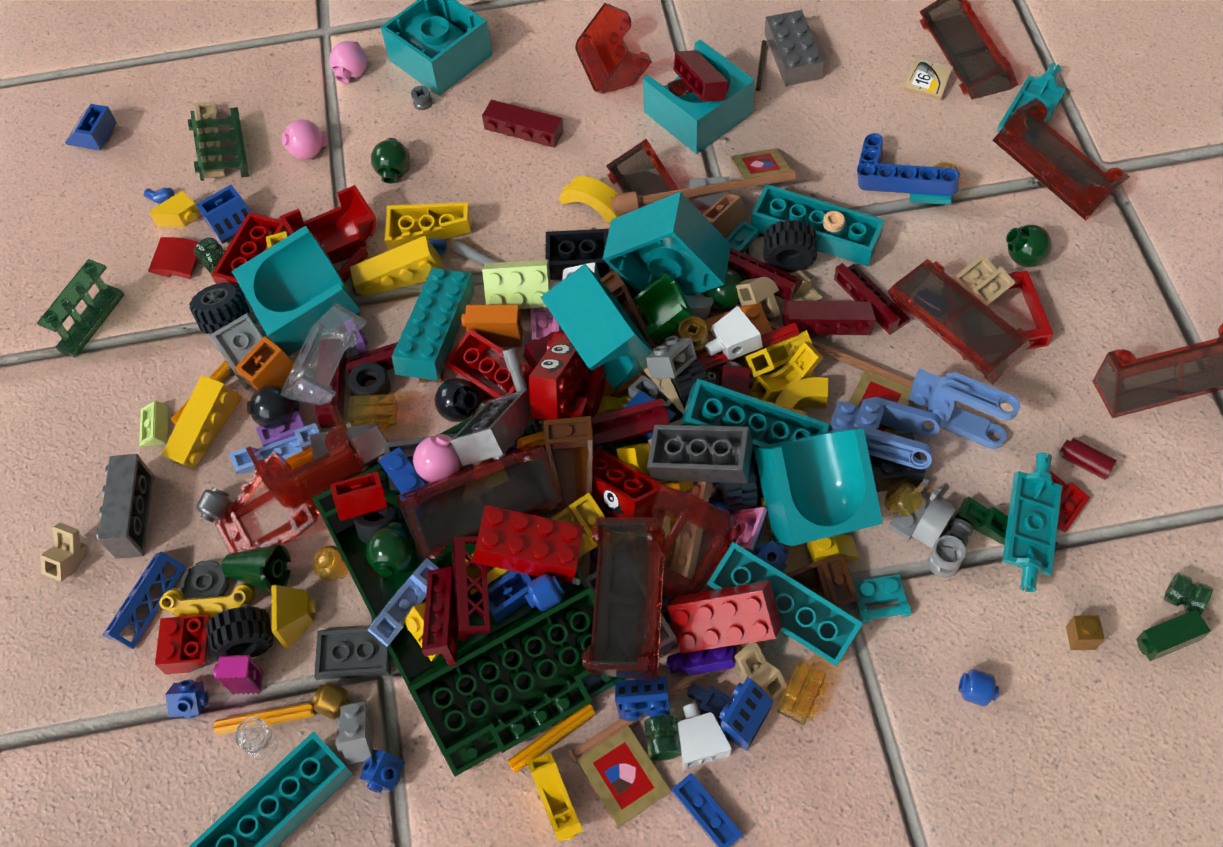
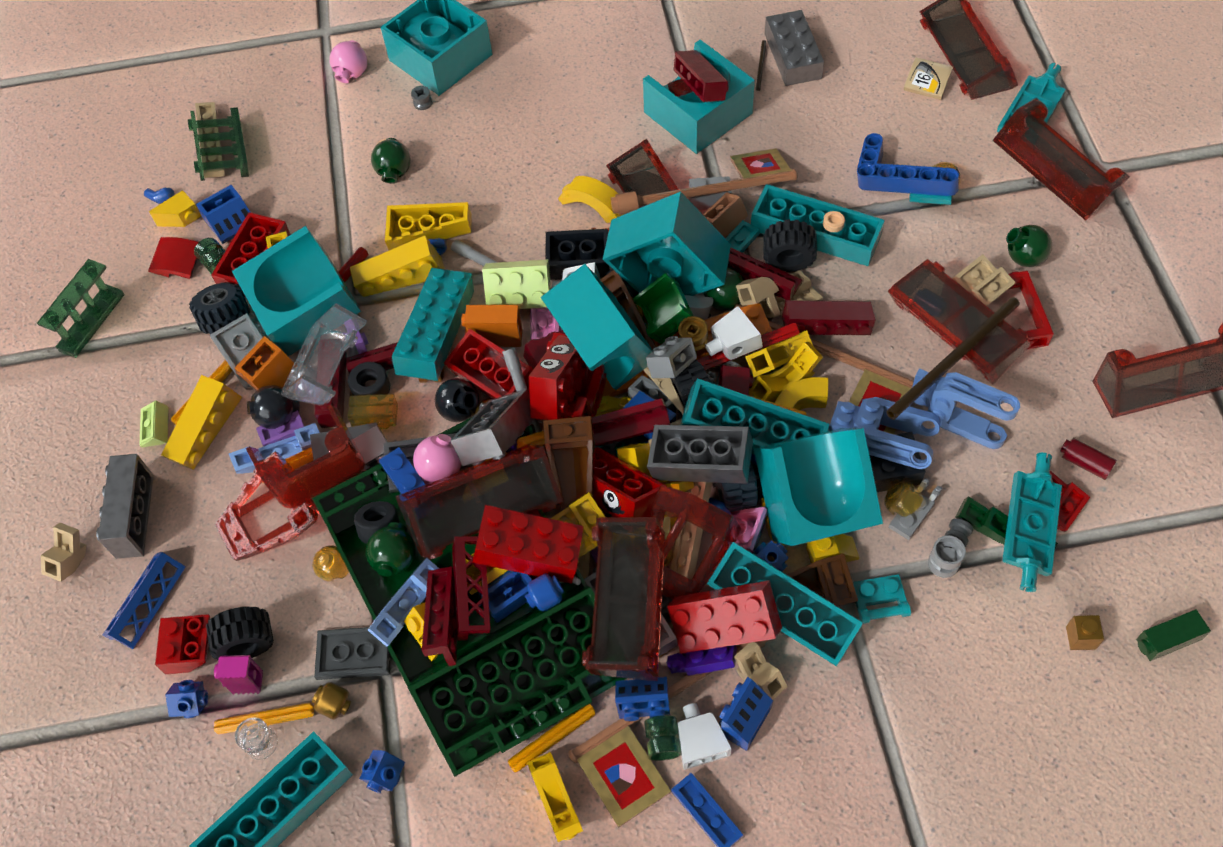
(92, 128): blue slope -> none
(204, 580): dark grey tile -> none
(205, 605): yellow plate -> none
(213, 504): flat silver head -> none
(259, 566): dark green cone -> none
(291, 613): yellow slope -> none
(304, 139): bright pink brick -> none
(339, 229): red cylinder -> none
(355, 732): light grey brick -> none
(358, 496): red slope -> none
(523, 123): dark red brick -> none
(605, 54): clear red windscreen -> none
(711, 701): dark blue plate -> none
(802, 692): clear yellow brick -> none
(858, 286): dark red fence -> none
(934, 522): light grey brick -> none
(951, 359): none -> dark brown piece
(978, 687): blue head -> none
(1189, 594): clear green wheel -> none

